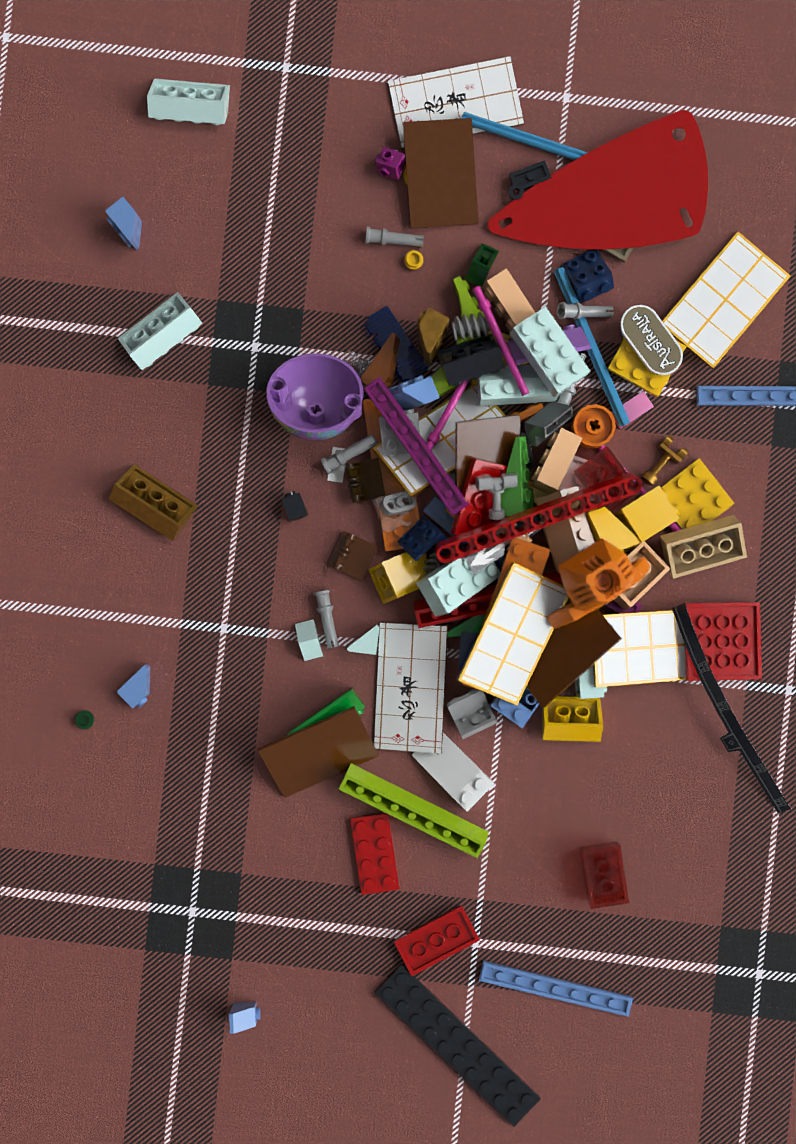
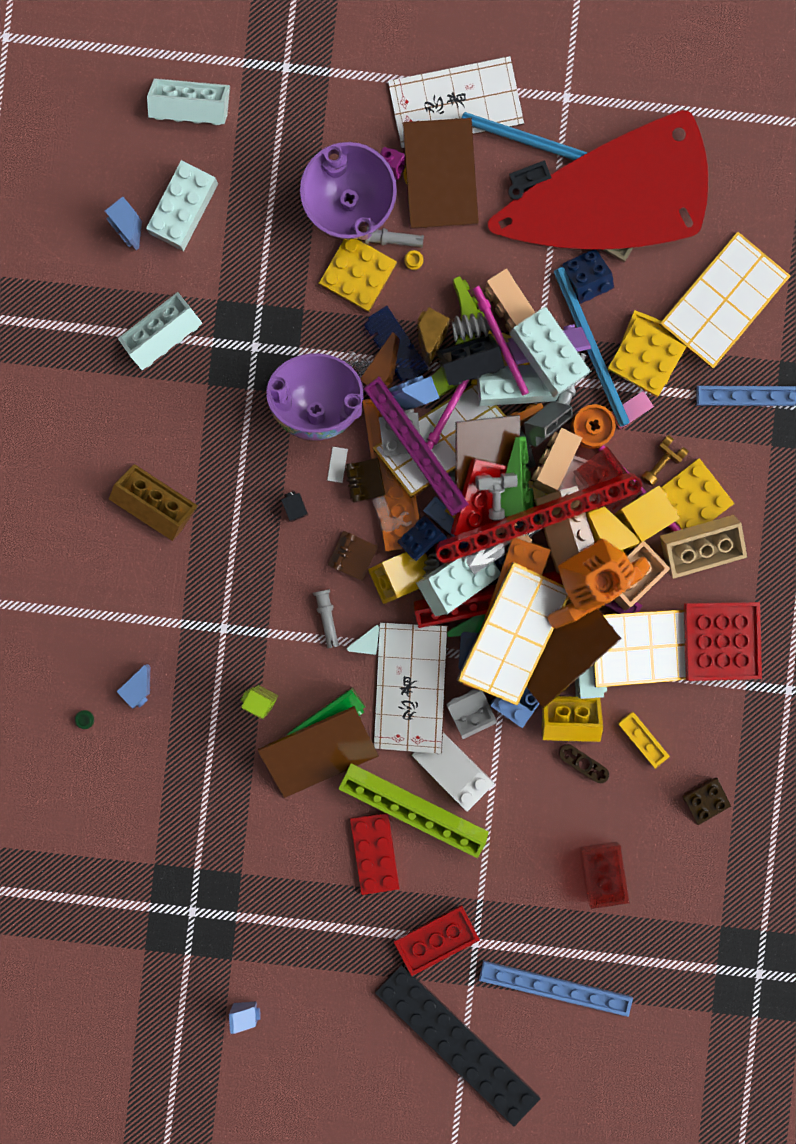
(182, 205): none -> light aqua brick
(259, 701): none -> lime brick
(308, 640): light aqua slope -> none
(341, 457): light grey pin -> none
(358, 273): none -> yellow plate
(362, 178): none -> medium lavender piece
(396, 503): light grey plate -> none
(481, 265): dark green slope -> none
(574, 751): none -> dark brown beam
(578, 310): light grey pin -> none
(643, 739): none -> yellow plate
(651, 340): dark tan tile -> none
(706, 800): none -> dark brown hinge
(735, 738): black sticker -> none

